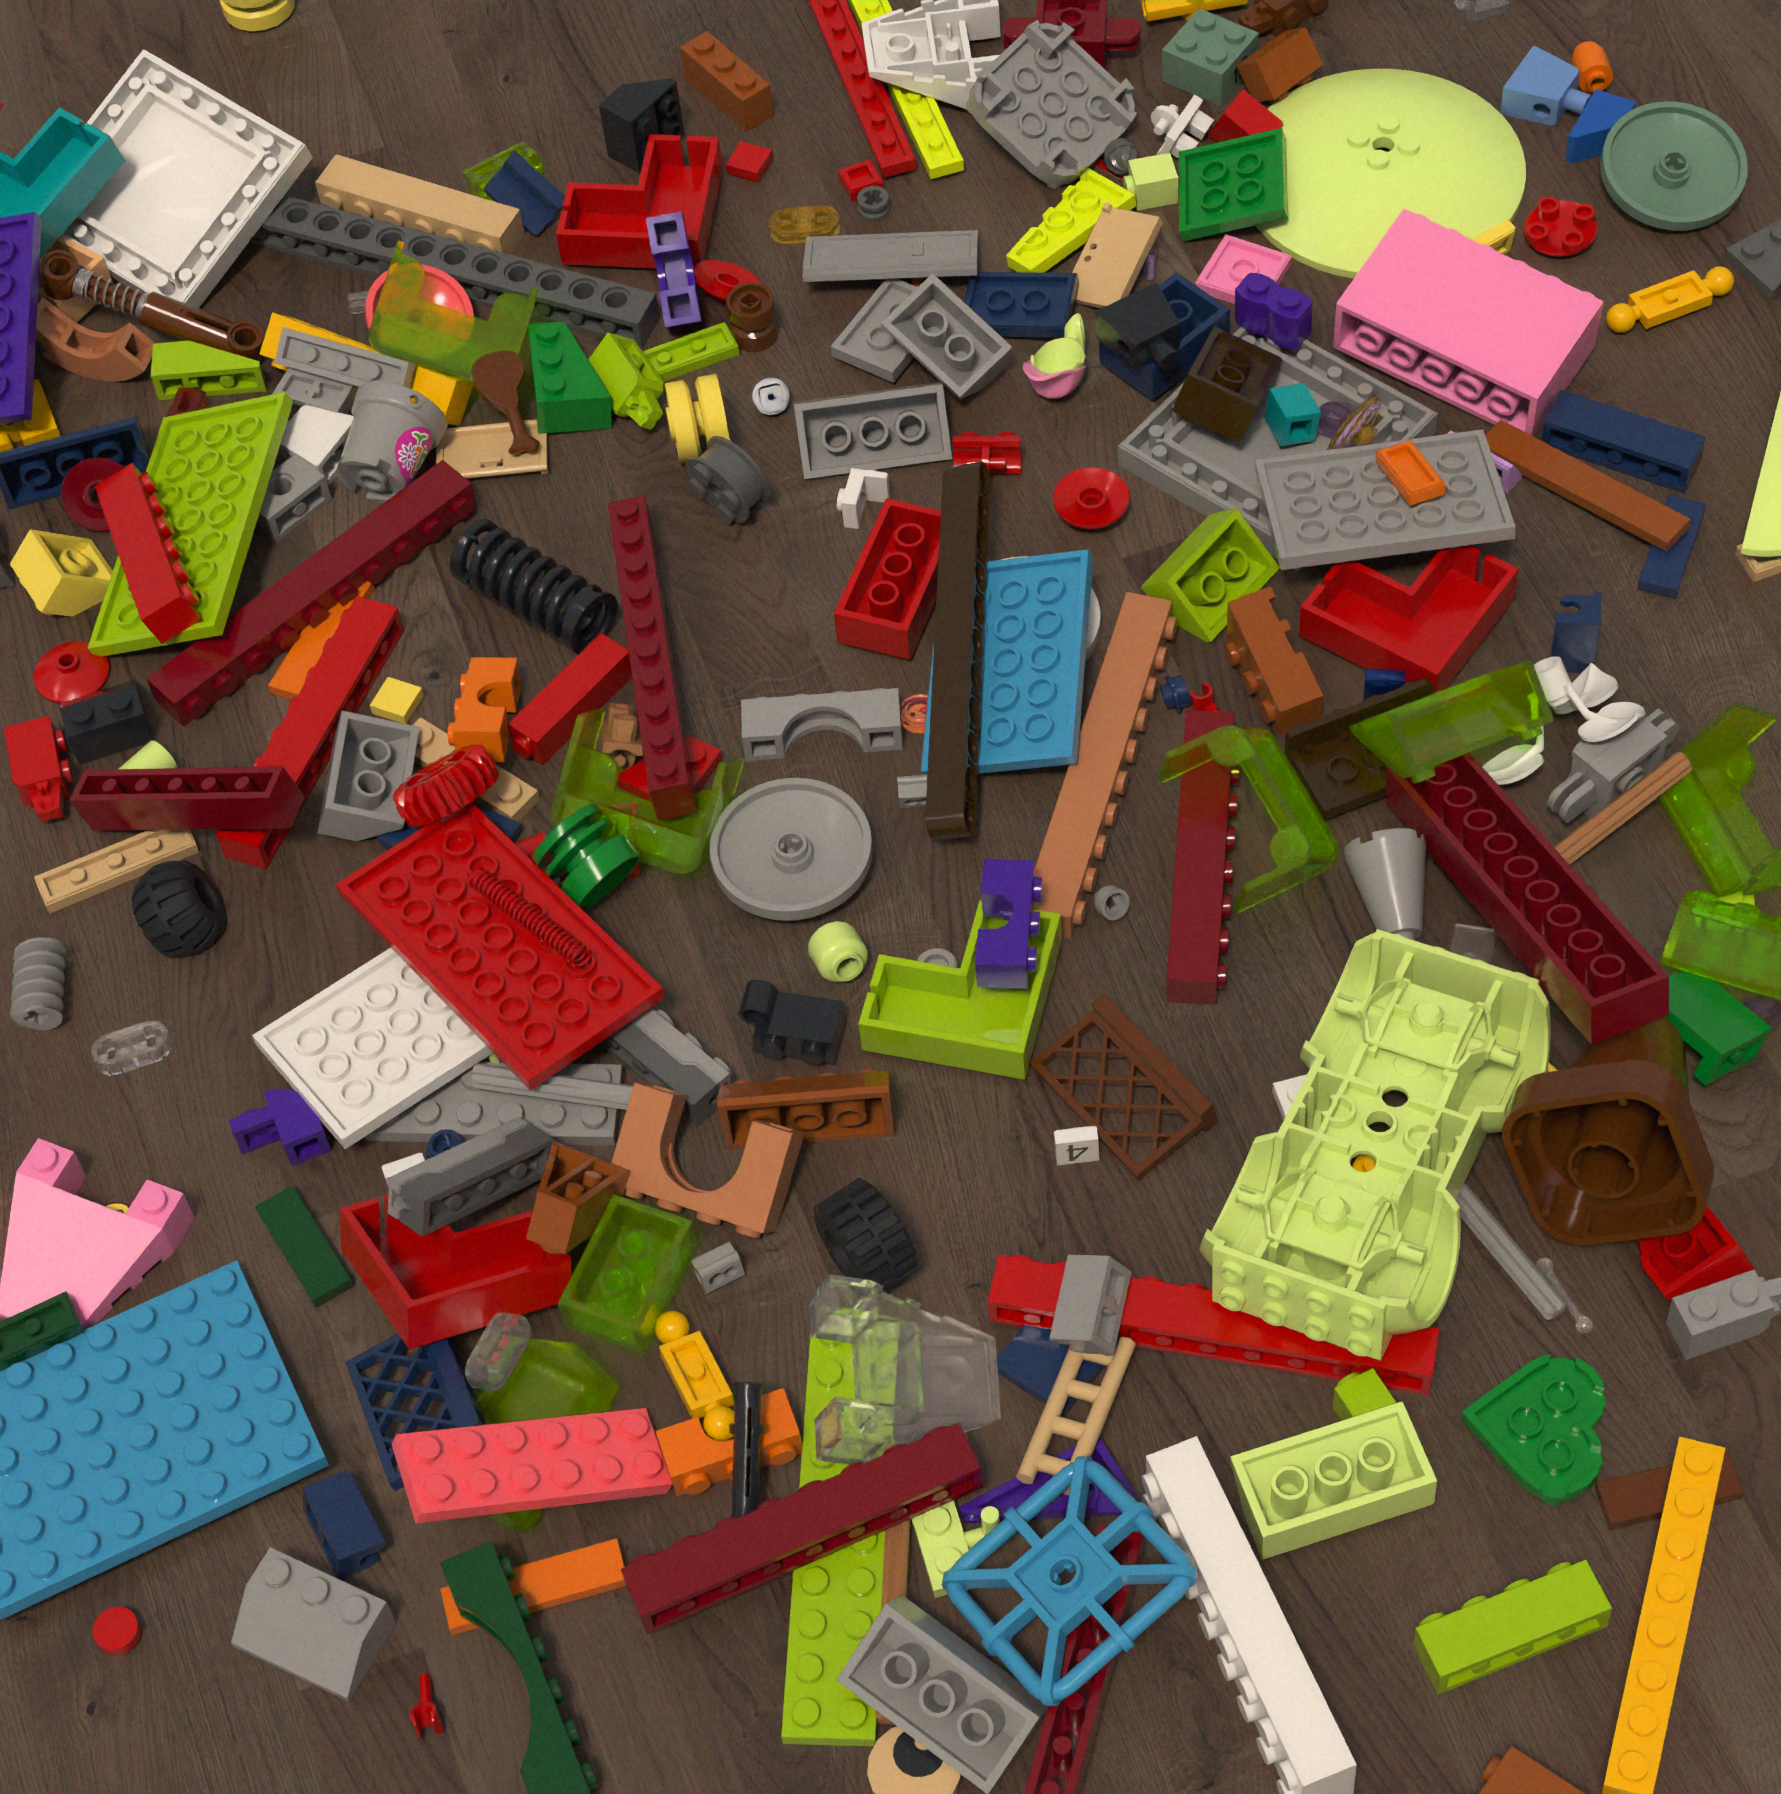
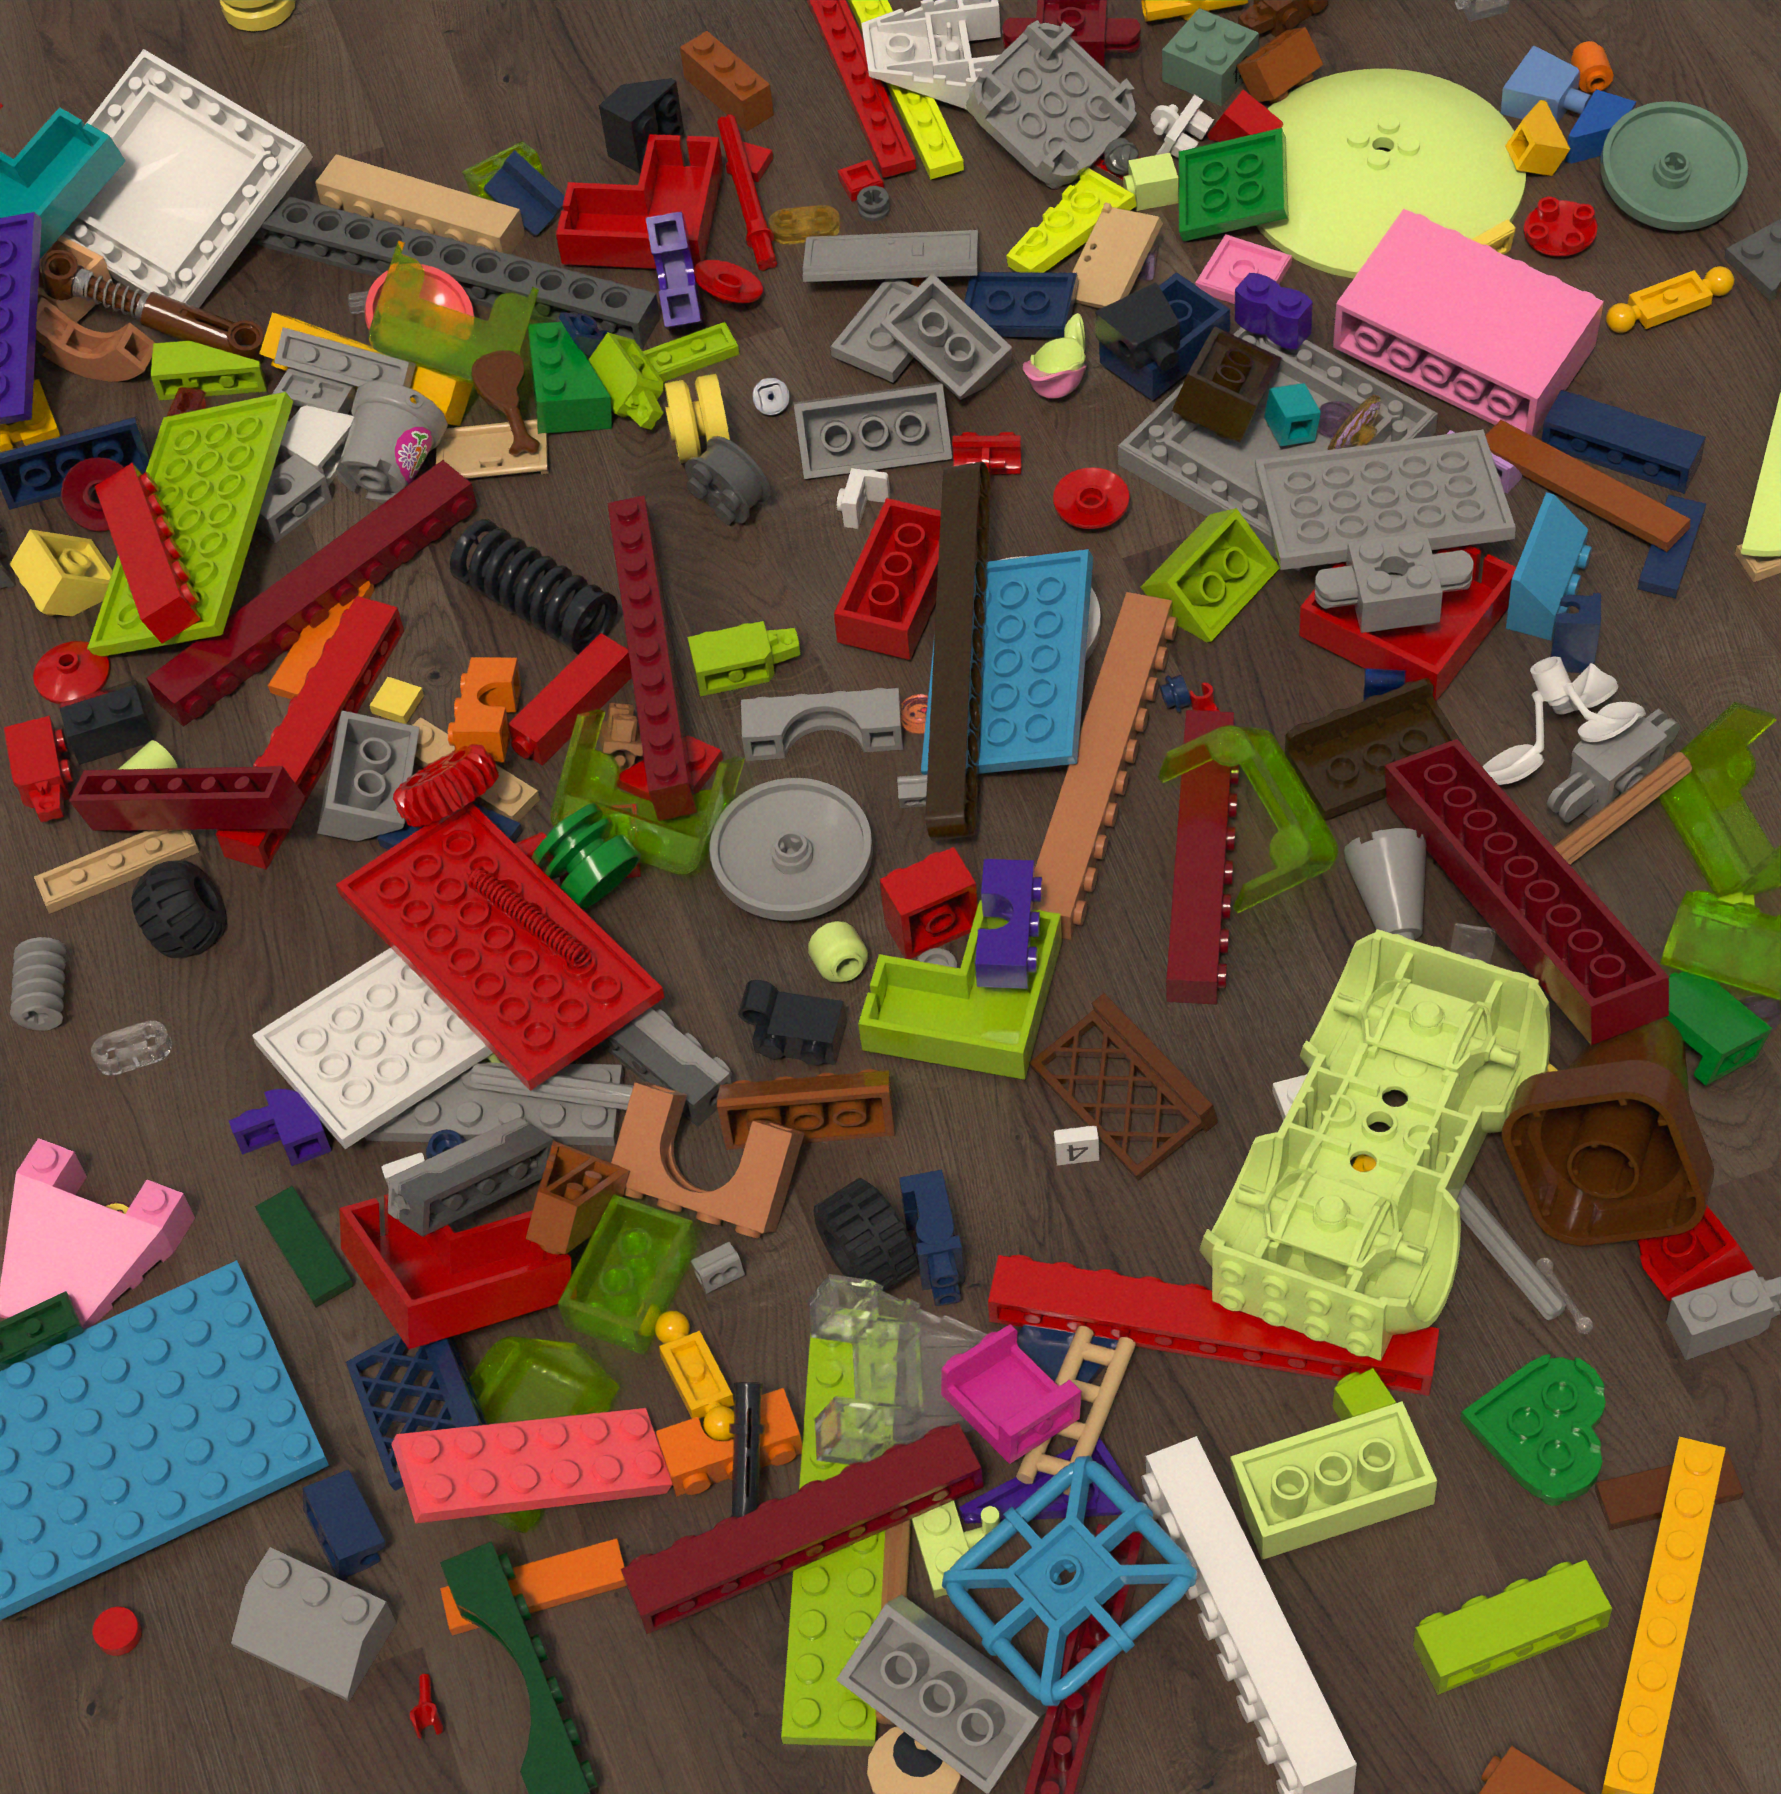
(497, 1351): clear beam -> none
(583, 331): none -> dark blue slope
(739, 656): none -> lime hinge
(752, 316): reddish brown wheel -> none
(758, 234): none -> red axle
(929, 902): none -> red brick
(937, 1247): none -> dark blue hips
(1008, 1395): none -> dark pink panel
(1090, 1304): light grey hinge -> none
(1116, 896): light grey hinge -> none
(1269, 663): dark orange wedge -> none
(1394, 600): none -> light grey brick
(1410, 472): orange tile -> none
(1457, 721): clear neon green windscreen -> none
(1538, 142): none -> yellow slope
(1547, 569): none -> dark azure slope

